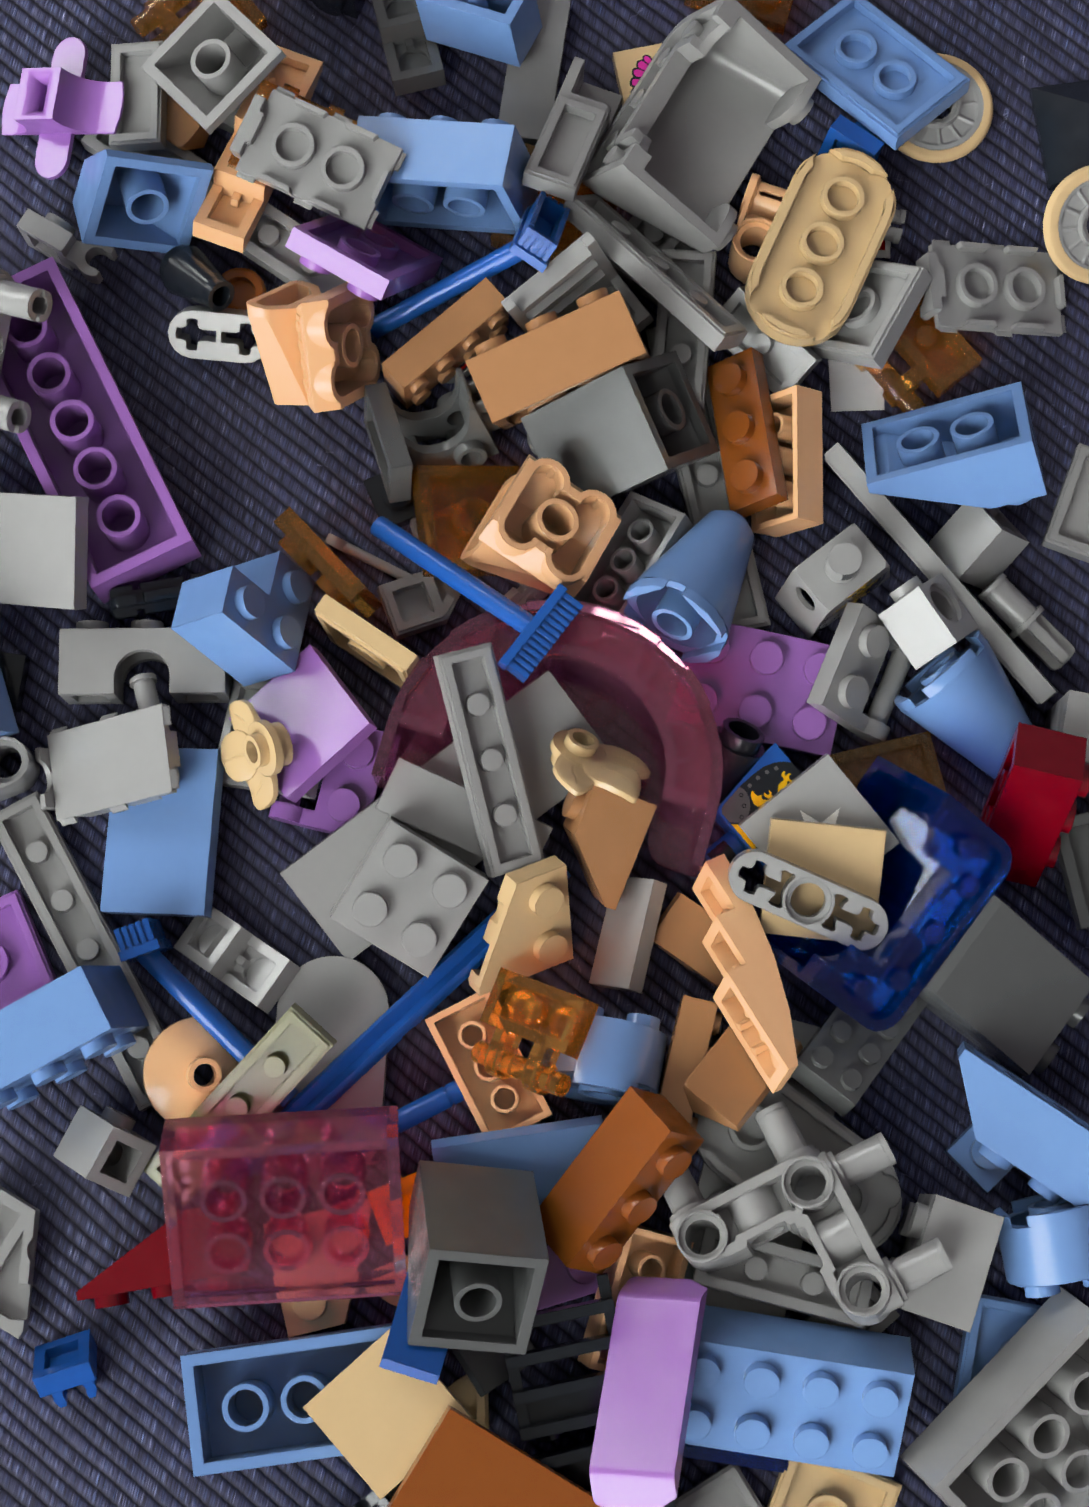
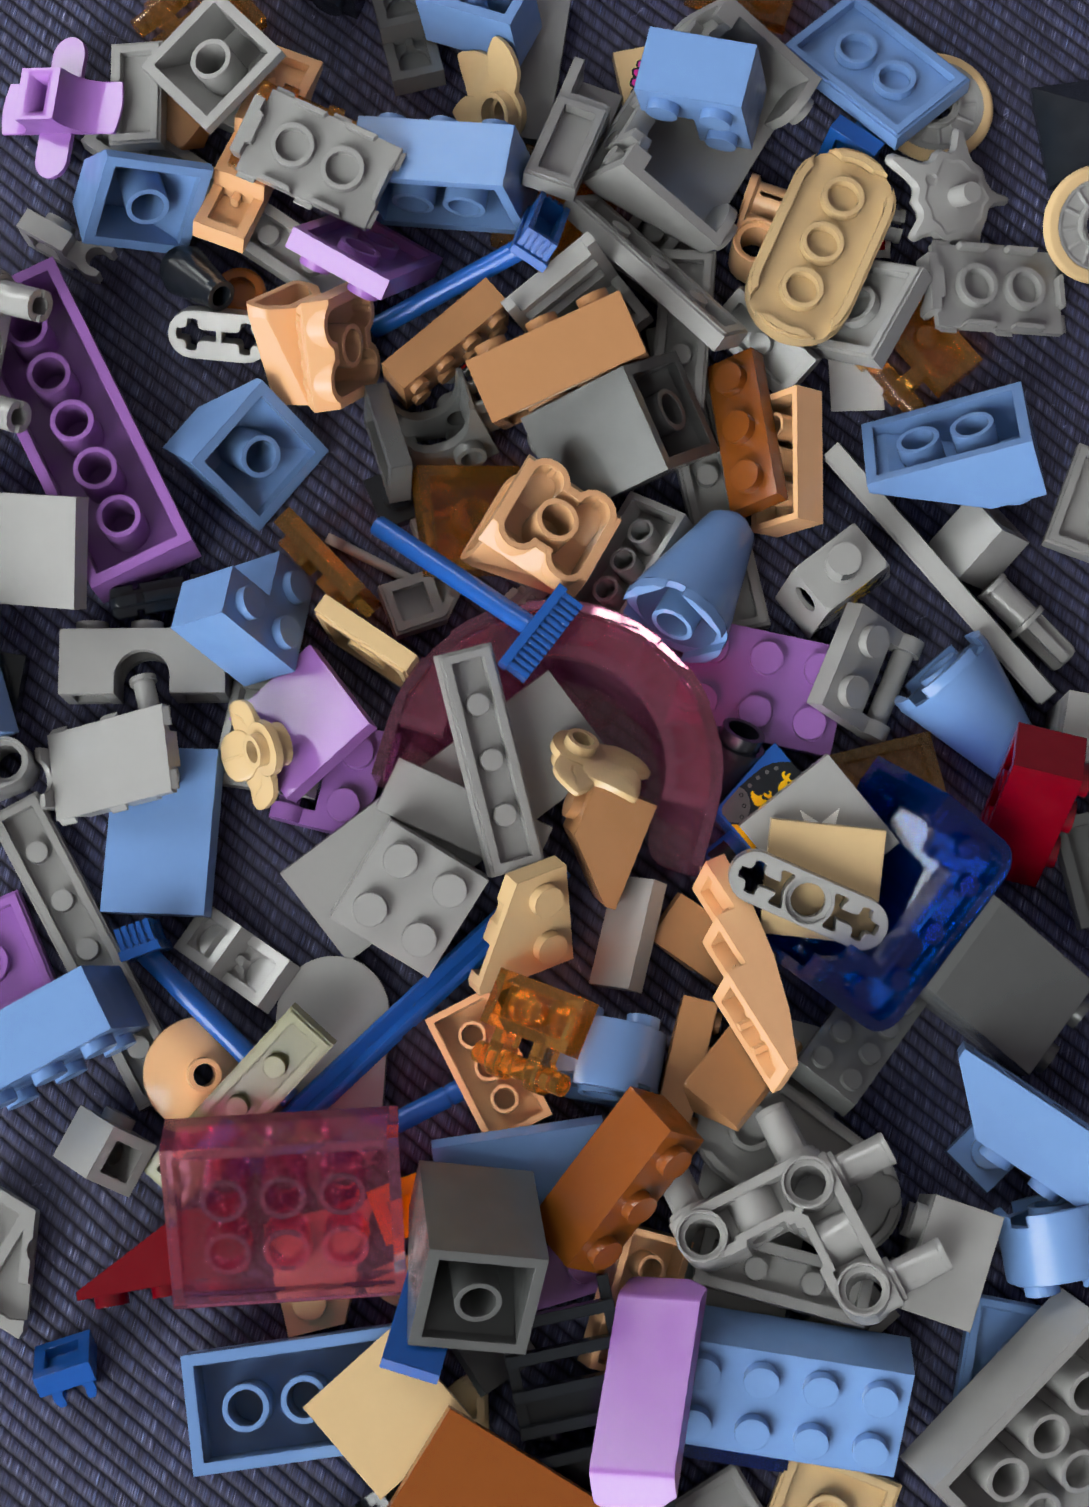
(247, 450): none -> medium blue slope
(491, 85): none -> tan plate
(706, 81): none -> medium blue brick
(926, 619): brick -> none
(947, 193): none -> light grey piece

